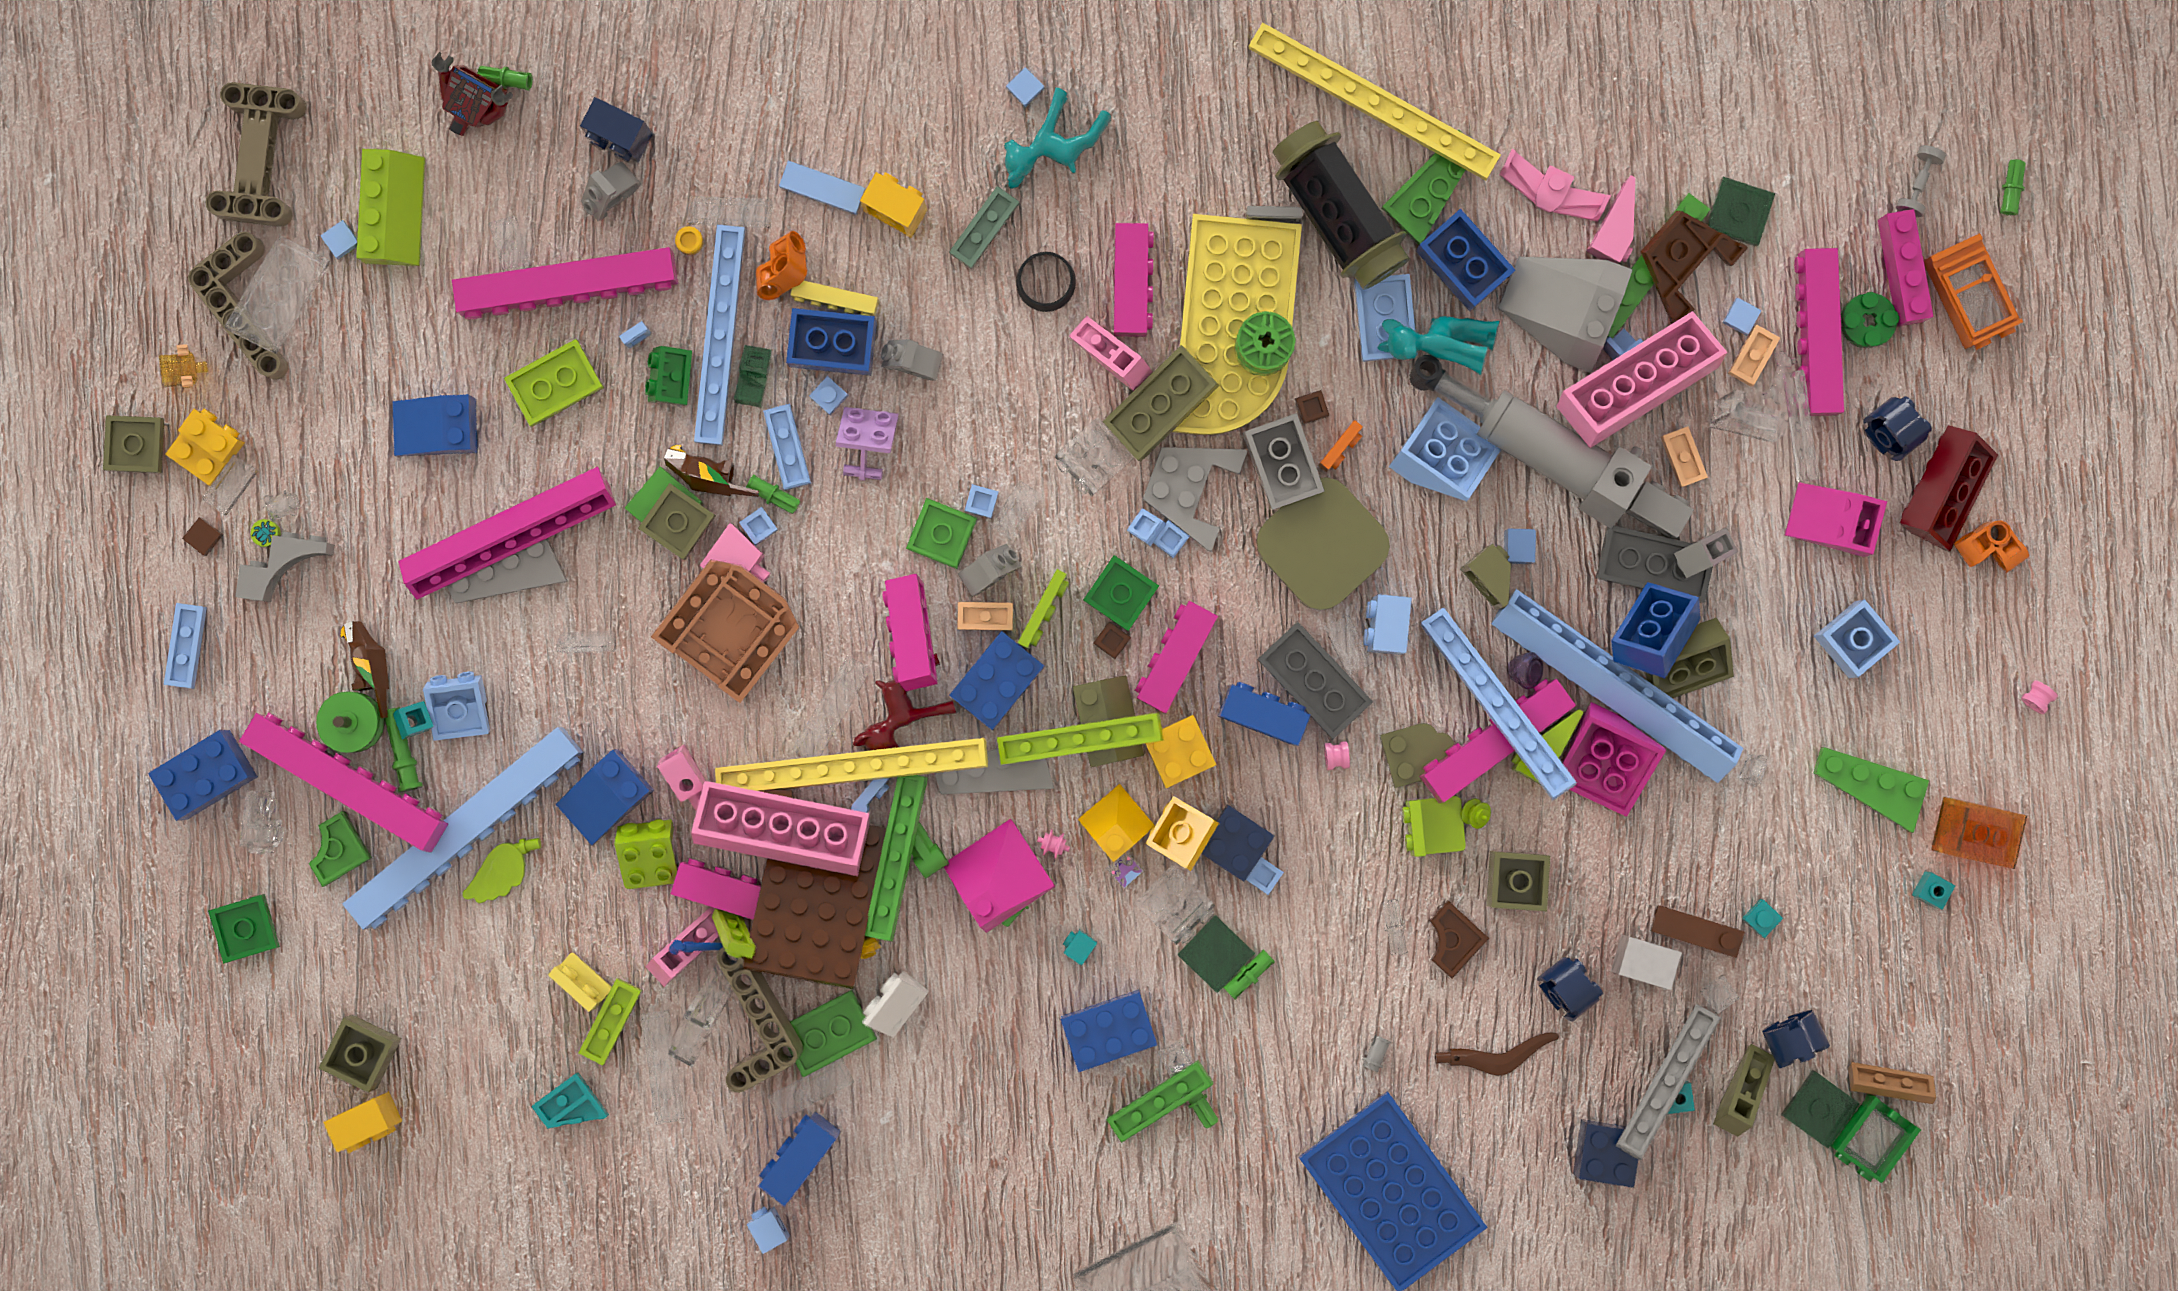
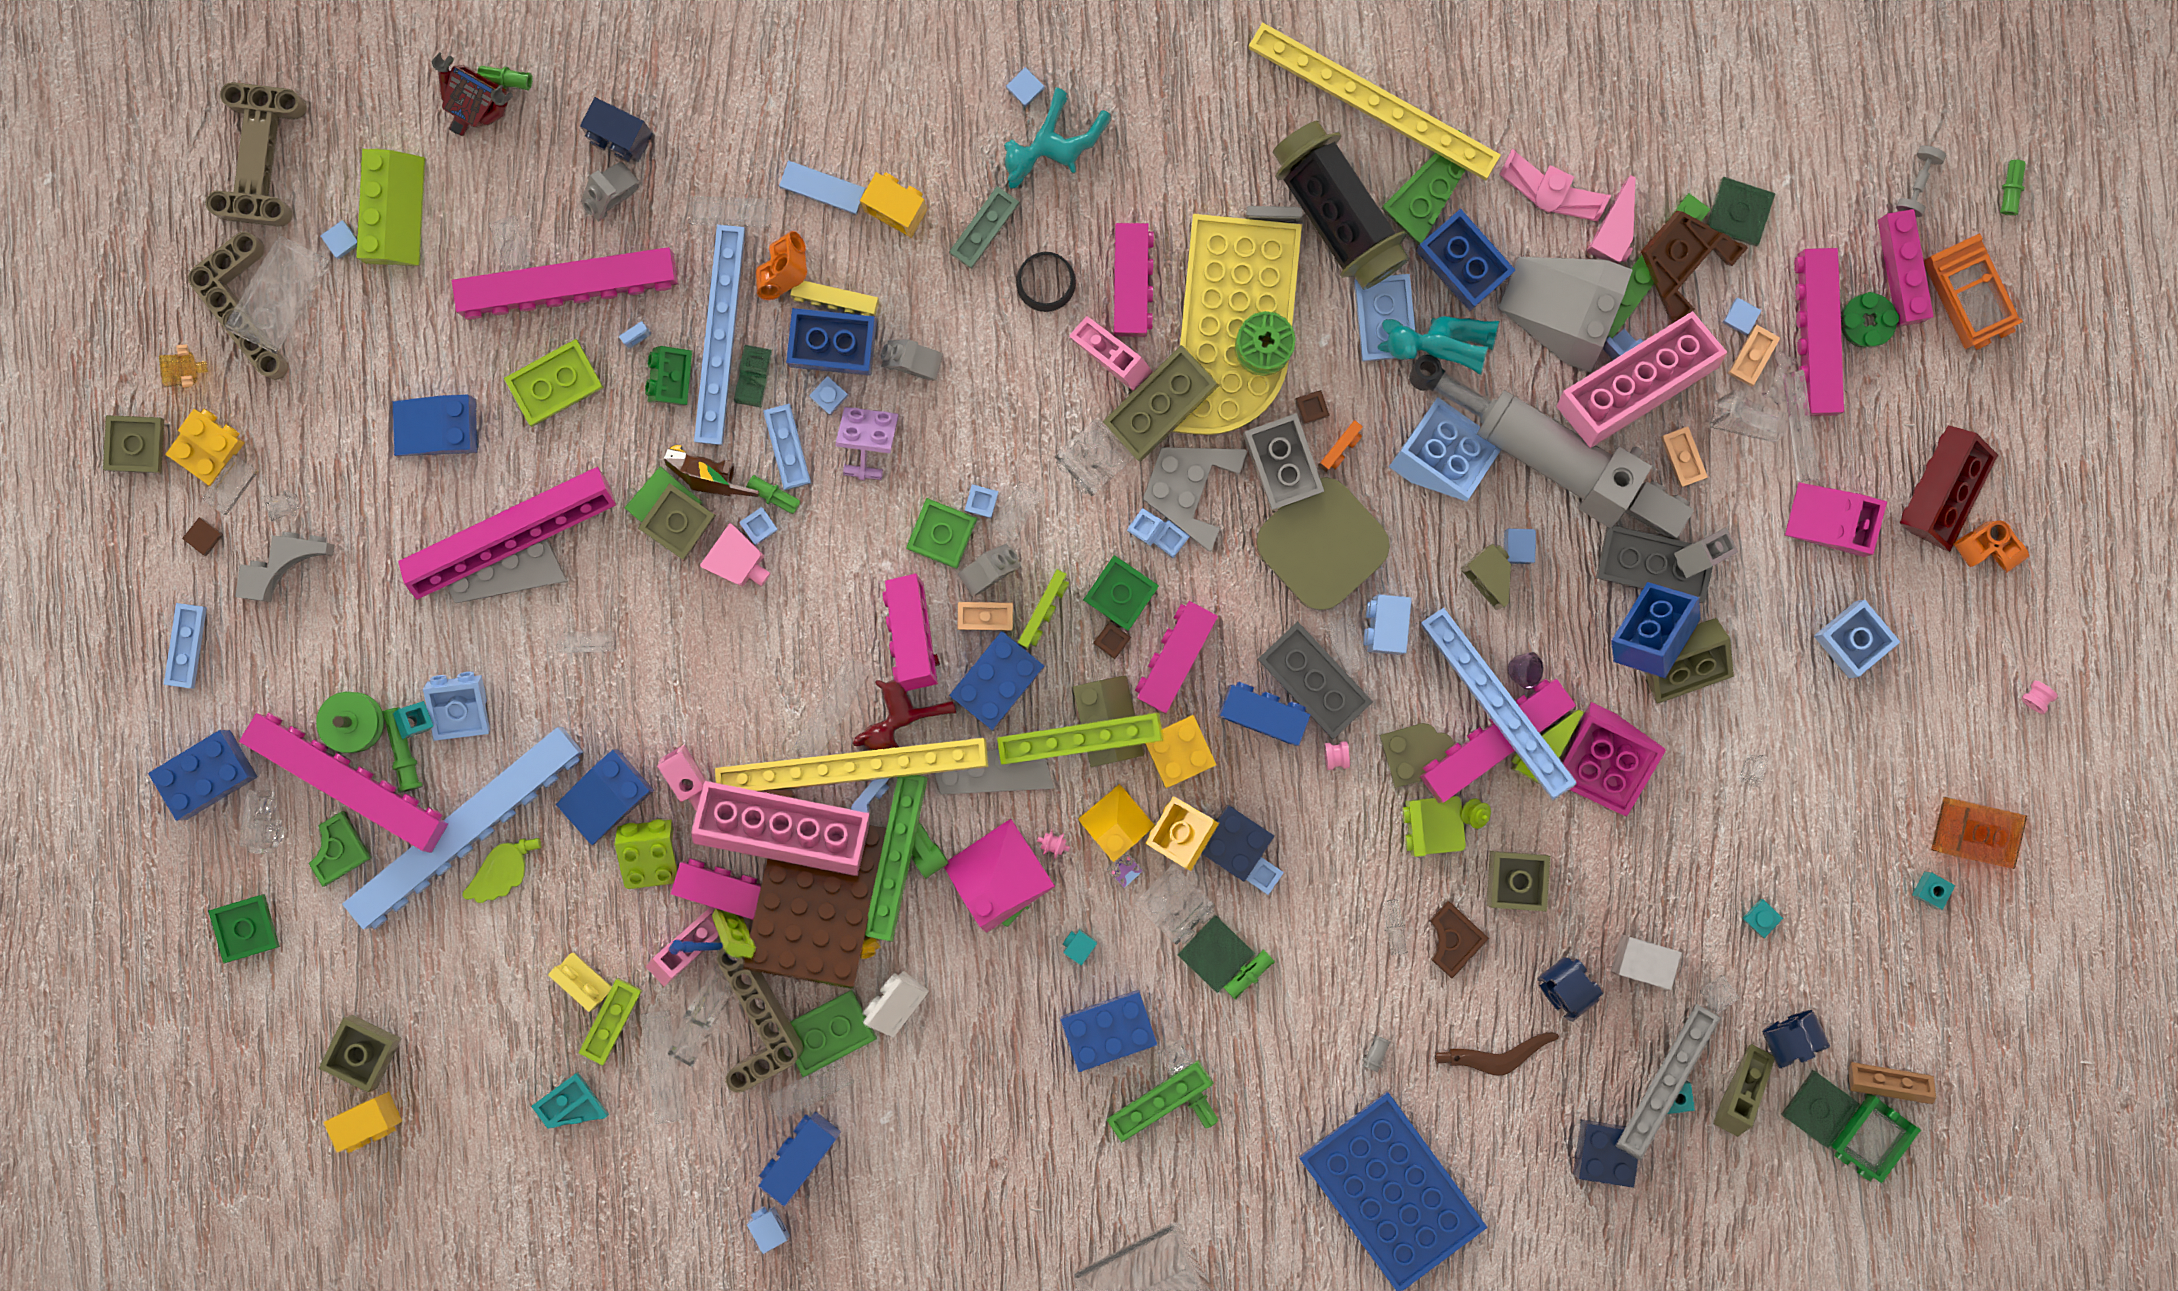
(262, 532): tile -> none
(367, 662): reddish brown animal -> none
(689, 240): yellow tile -> none
(728, 626): nougat wedge -> none
(1618, 686): light blue brick -> none
(1697, 931): reddish brown slope -> none
(1884, 789): bright green wing -> none
(1896, 427): dark blue brick -> none

